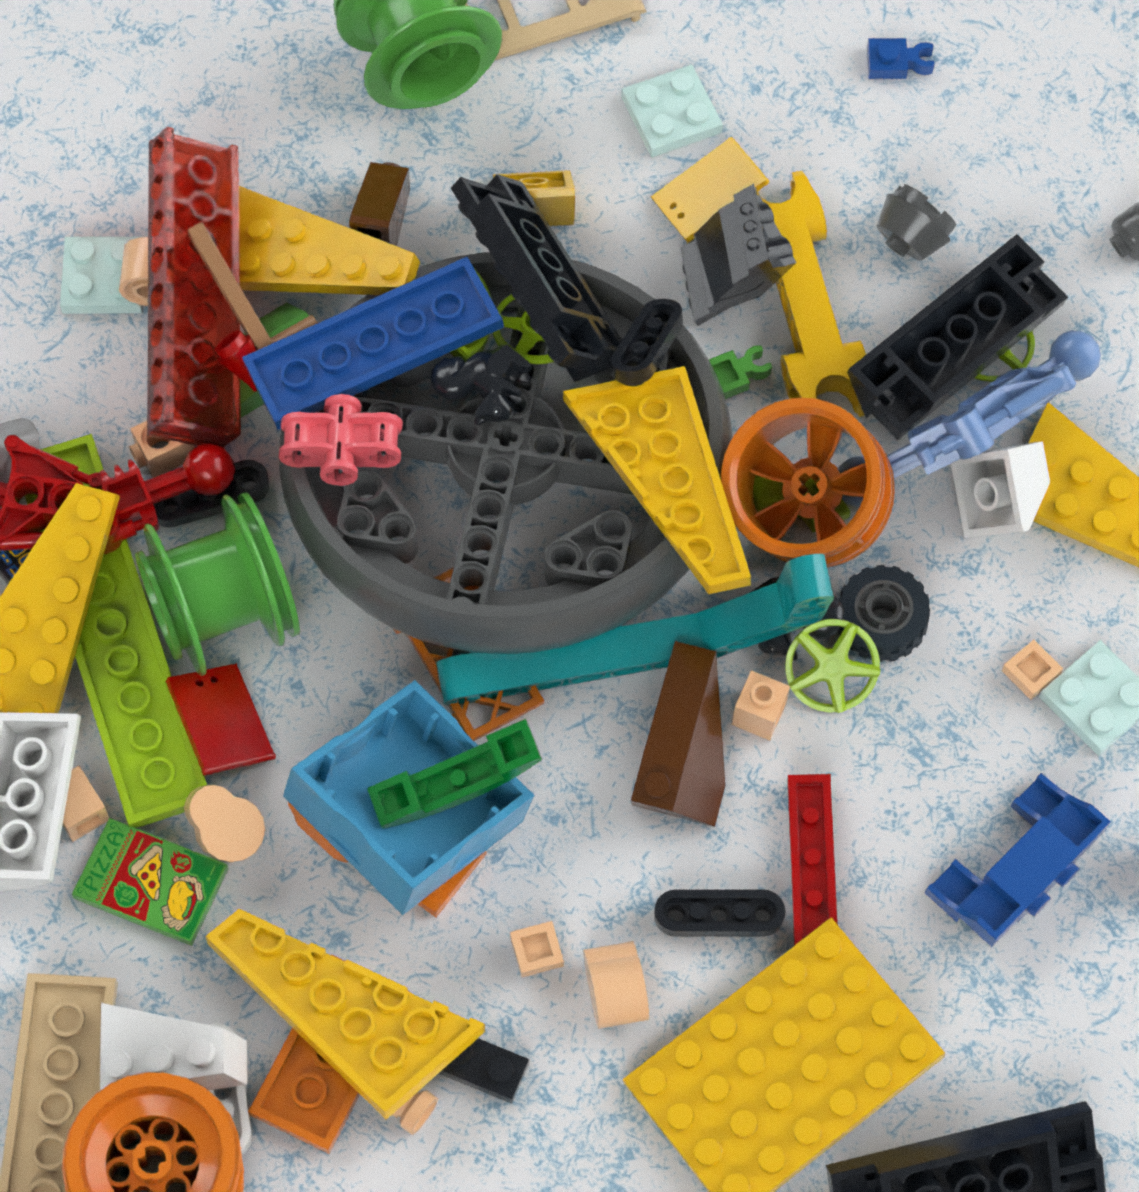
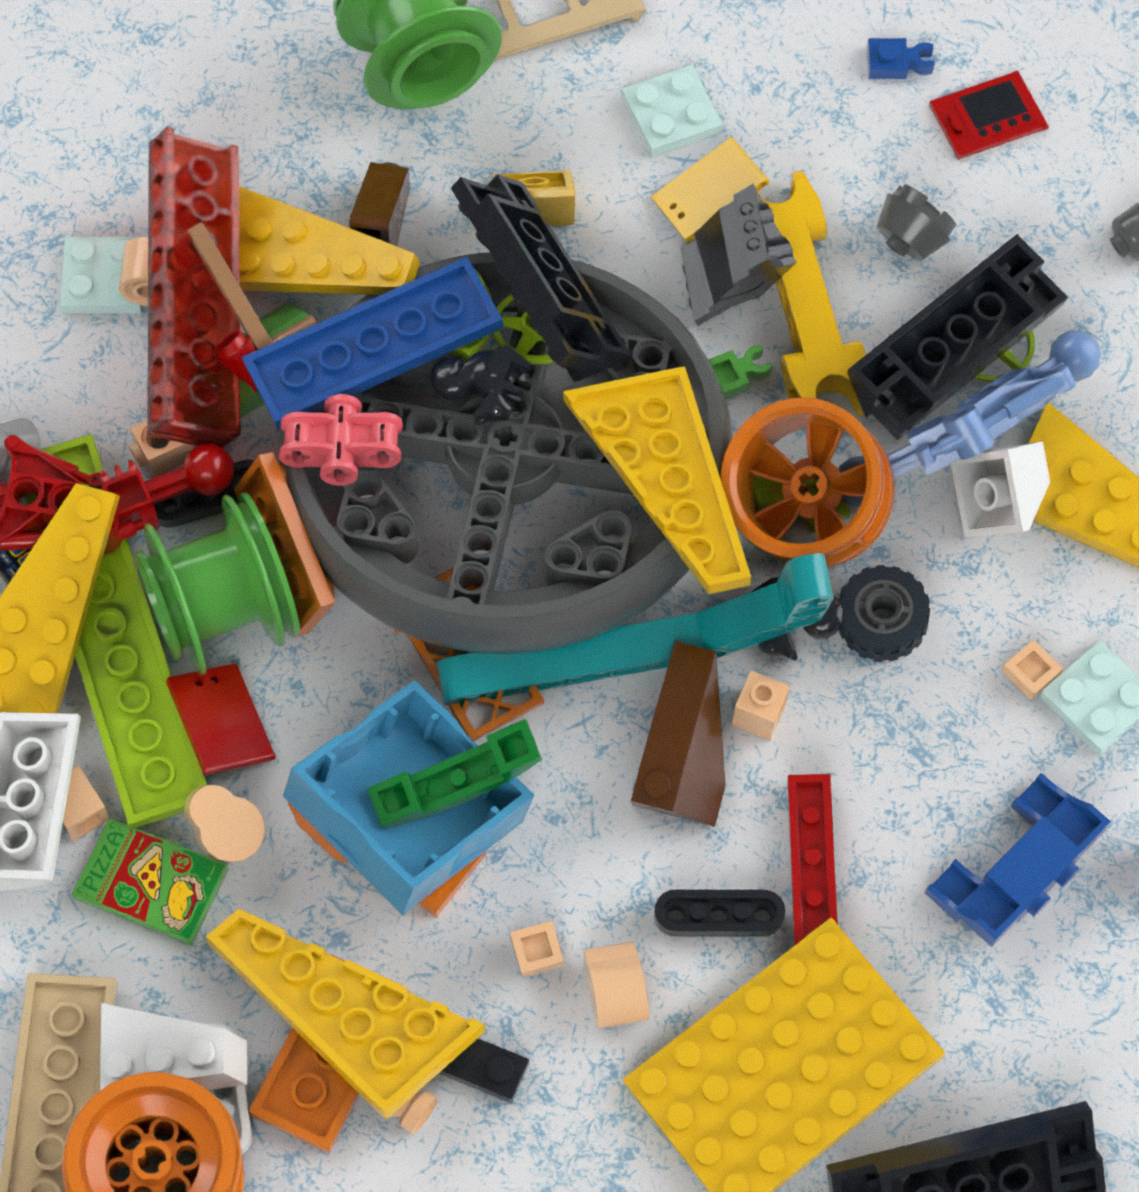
(309, 587): none -> orange plate
(647, 342): black plate -> none
(832, 666): lime wheel -> none
(988, 115): none -> red container

